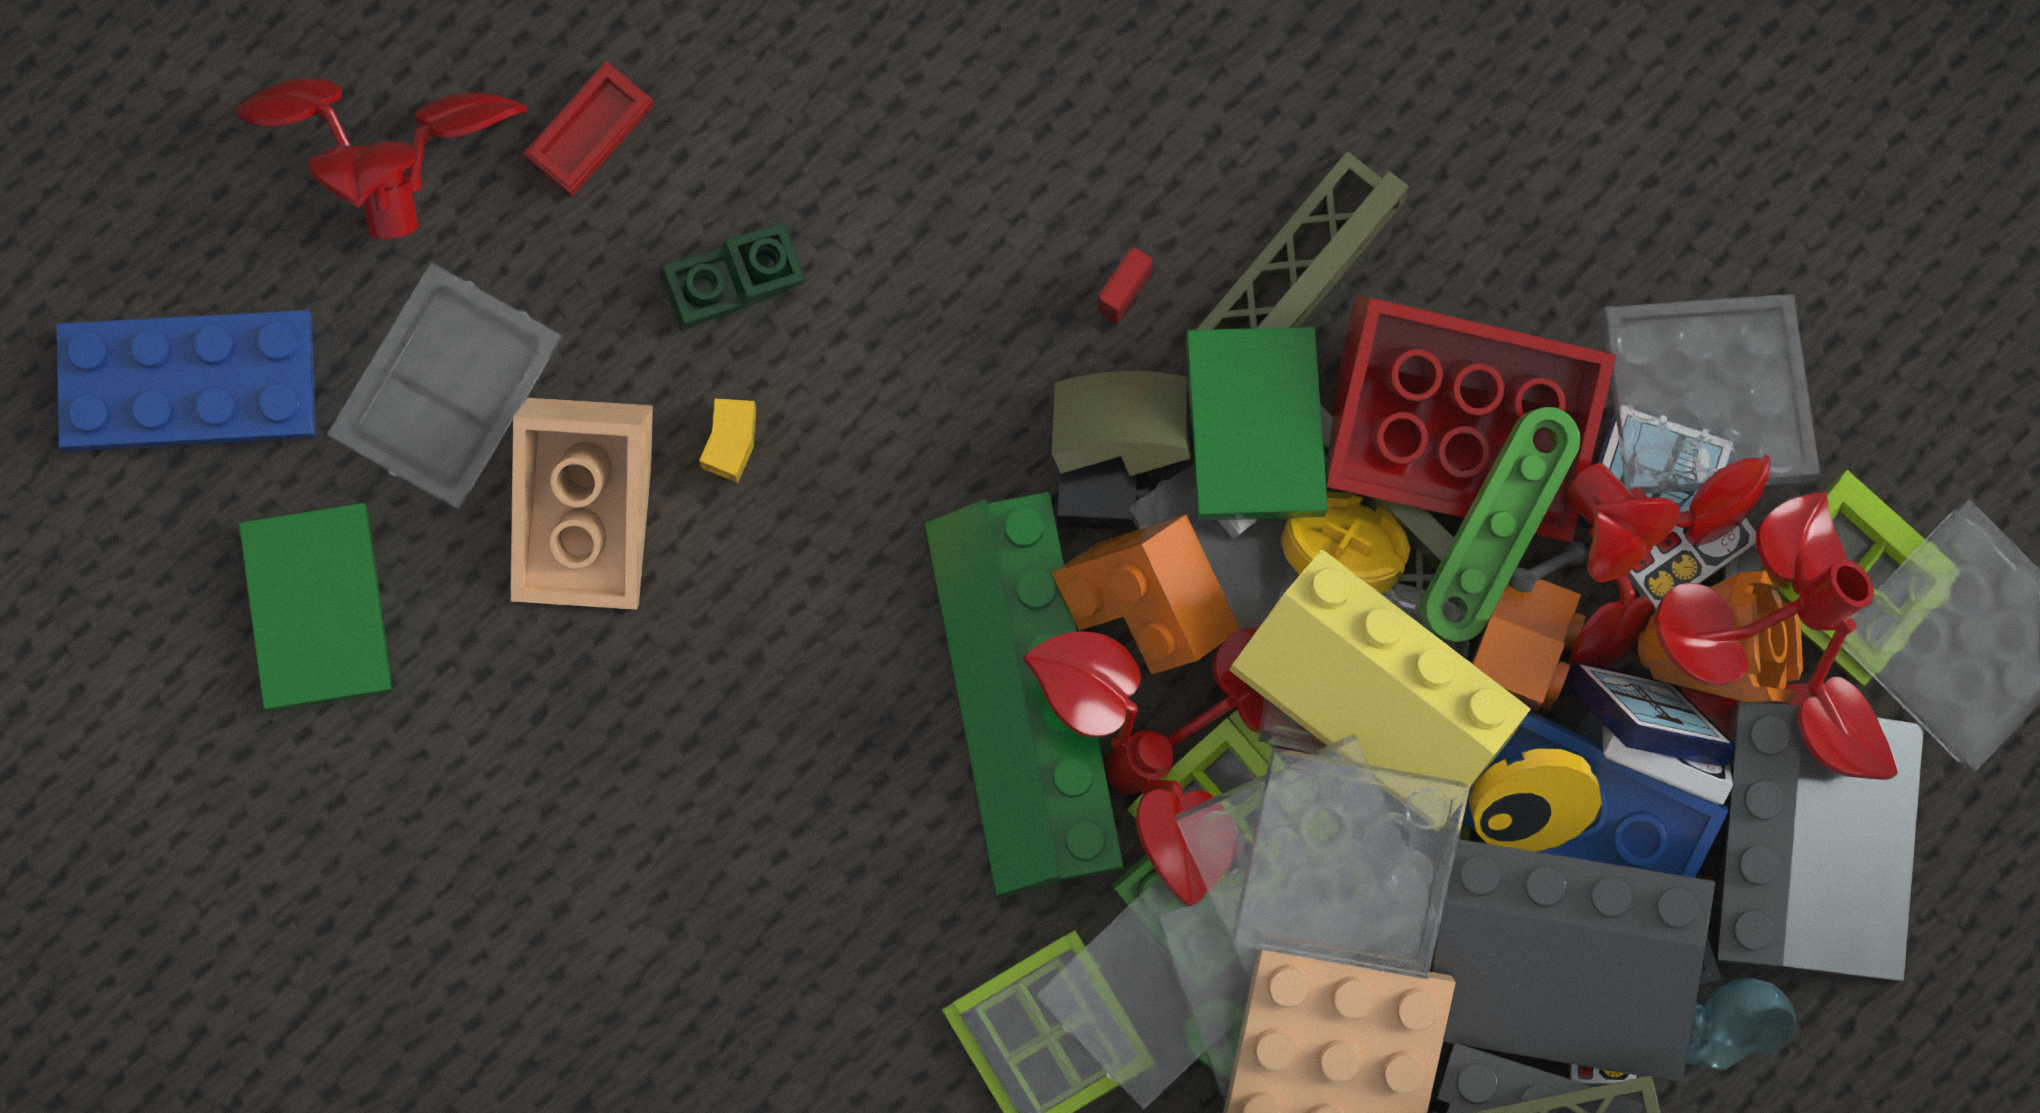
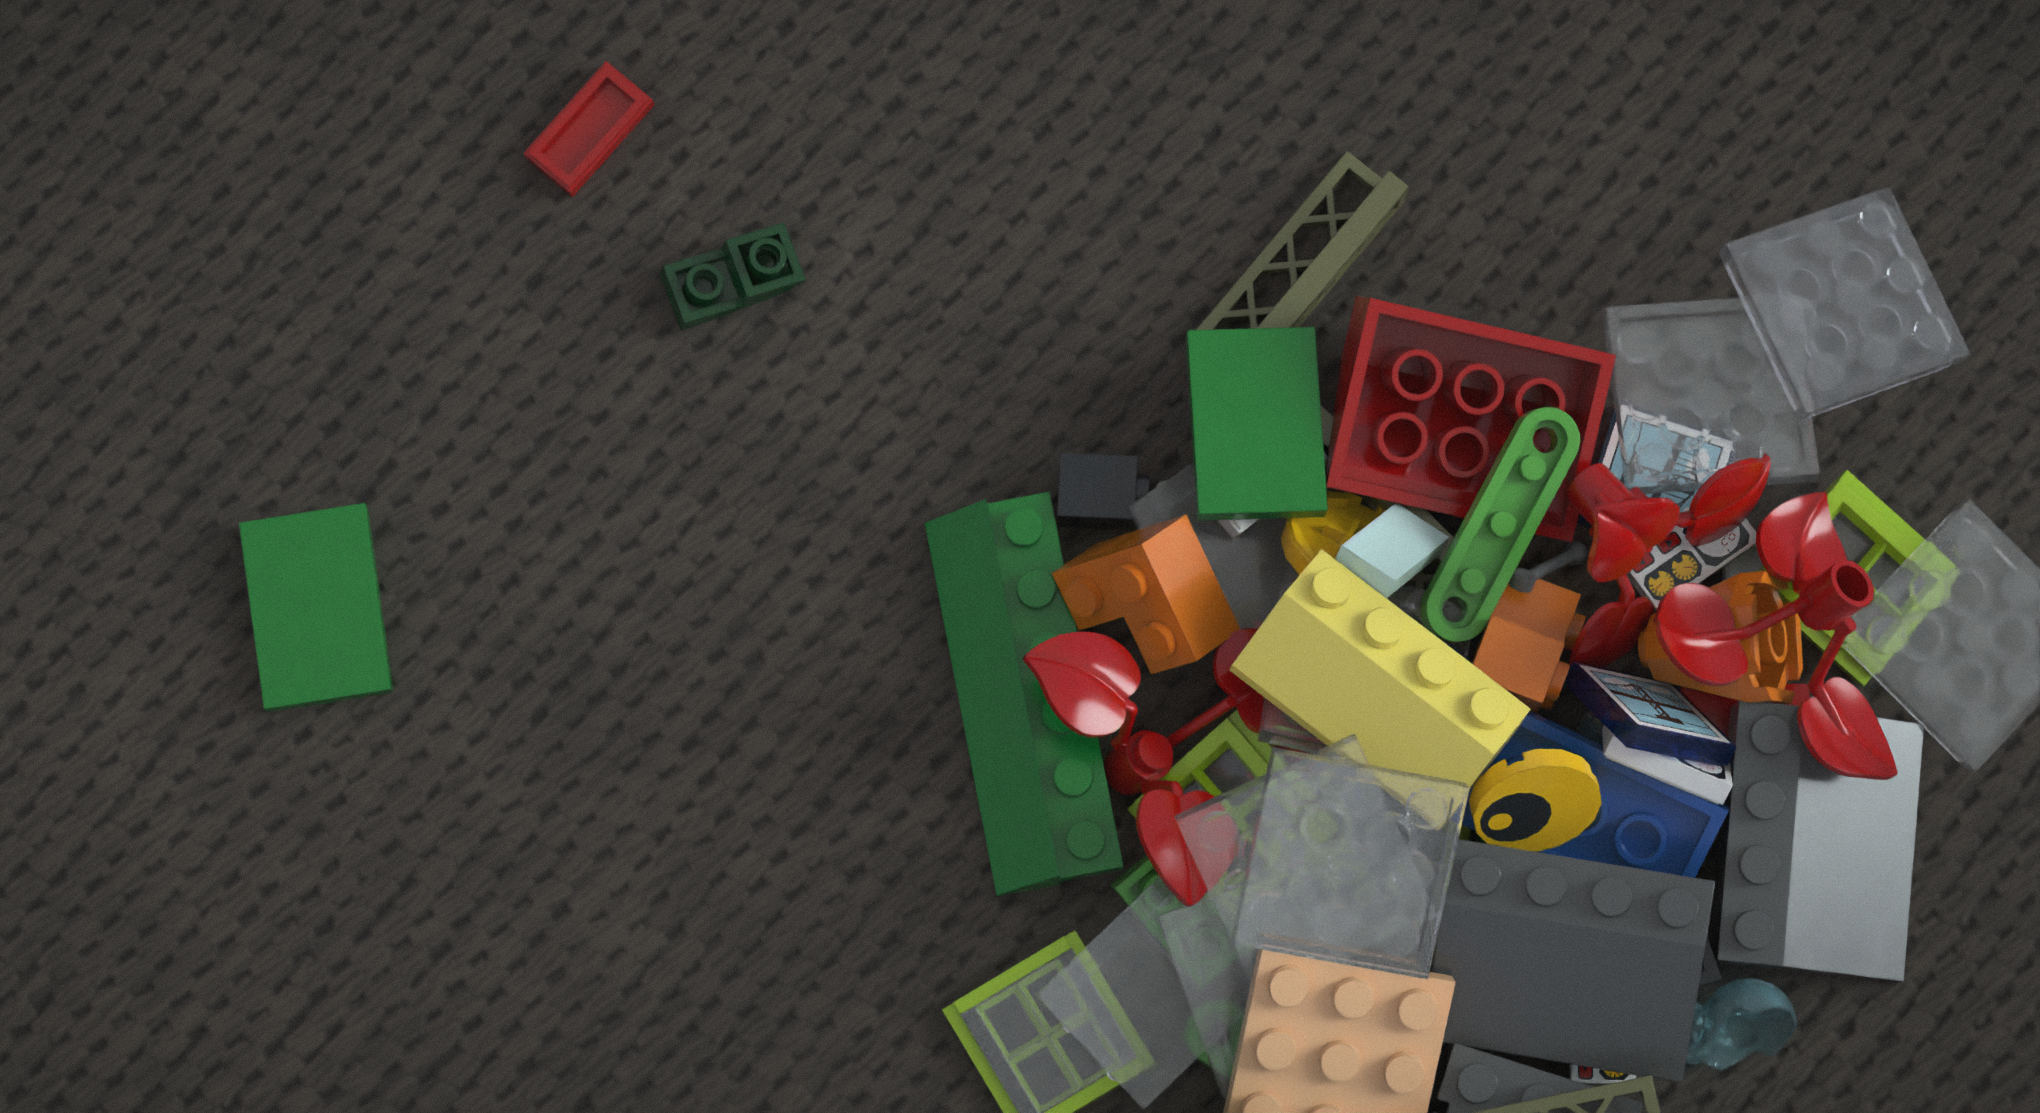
(185, 381): blue plate -> none
(374, 171): red plant -> none
(445, 386): clear piece -> none
(579, 502): light nougat slope -> none
(730, 438): yellow piece -> none
(1123, 415): olive slope -> none
(1124, 284): red tile -> none
(1392, 549): none -> light aqua tile
(1844, 303): none -> clear plate

